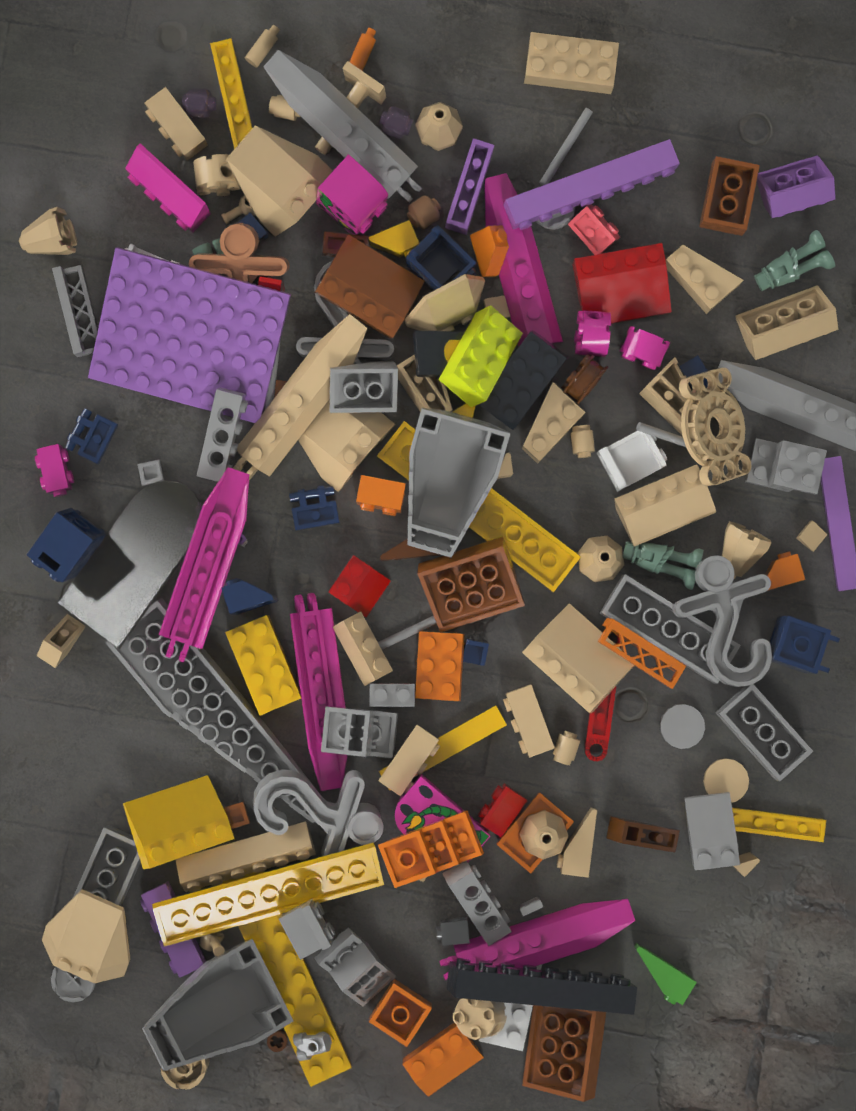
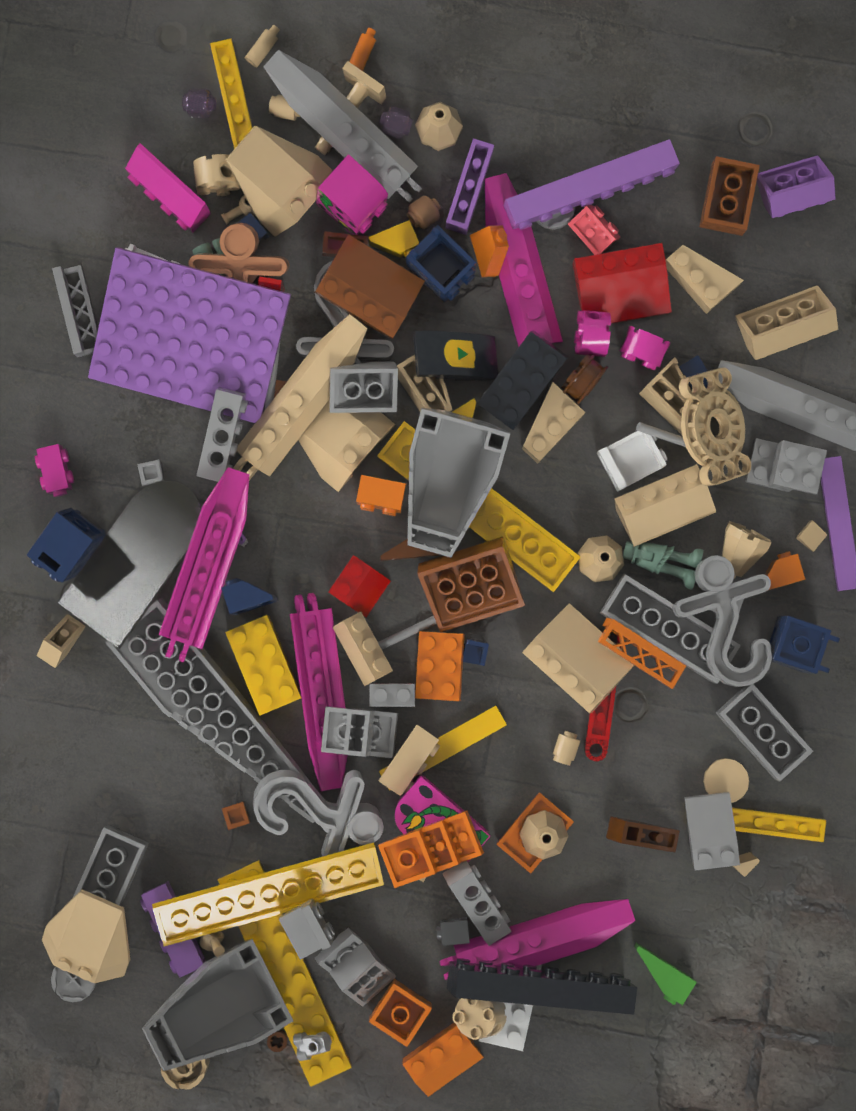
(49, 234): tan cone -> none
(97, 438): dark blue plate -> none
(175, 124): tan brick -> none
(177, 822): yellow slope -> none
(244, 857): tan brick -> none
(317, 514): dark blue plate -> none
(448, 305): tan wedge -> none
(480, 356): neon yellow piece -> none
(499, 304): tan slope -> none
(501, 810): red slope -> none
(506, 467): tan slope -> none
(528, 721): tan brick -> none
(530, 906): light grey tile -> none
(564, 1051): dark orange slope -> none
(566, 146): light grey bar -> none
(571, 63): tan brick -> none
(577, 852): tan slope -> none
(582, 441): tan brick -> none
(682, 726): light grey tile -> none
(786, 267): sand green piece -> none

